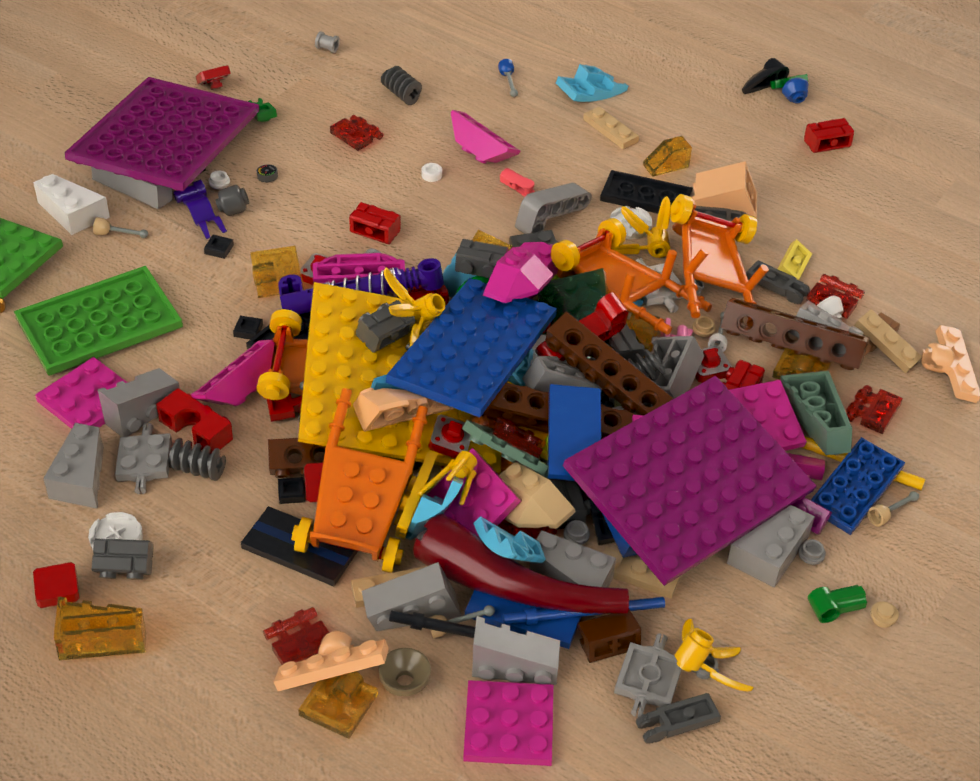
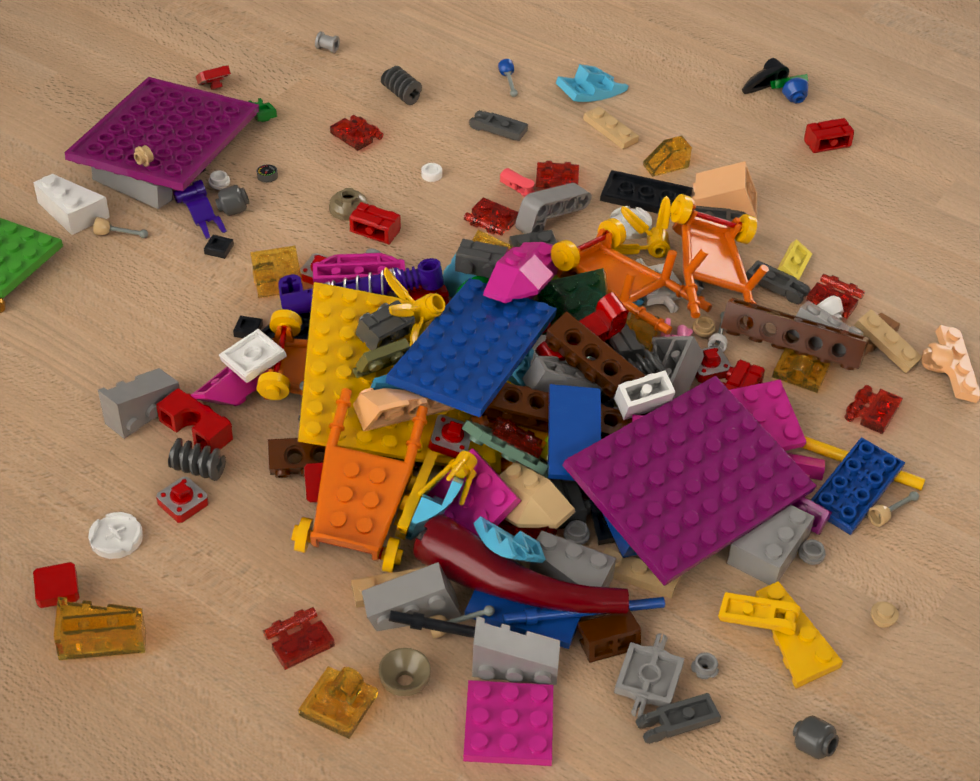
(76, 395): dark pink plate -> none
(77, 467): light grey wedge -> none
(97, 320): bright green plate -> none
(122, 557): dark grey brick -> none
(143, 155): none -> tan plate
(143, 458): light grey plate -> none
(182, 499): none -> piece
(252, 355): none -> white plate
(272, 540): black tile -> none
(284, 408): red plate -> none
(291, 490): black tile -> none
(333, 659): light nougat plate -> none
(342, 207): none -> dark tan piece
(381, 358): none -> olive plate
(480, 140): dark pink wedge -> none
(491, 216): none -> clear red plate
(498, 125): none -> dark grey hinge
(556, 174): none -> clear red plate
(644, 394): none -> white brick
(695, 650): yellow plant -> none
(759, 612): none -> yellow plate
(805, 651): none -> yellow wing
(815, 737): none -> dark grey head
(819, 410): sand green wedge -> none
(831, 603): green piece -> none

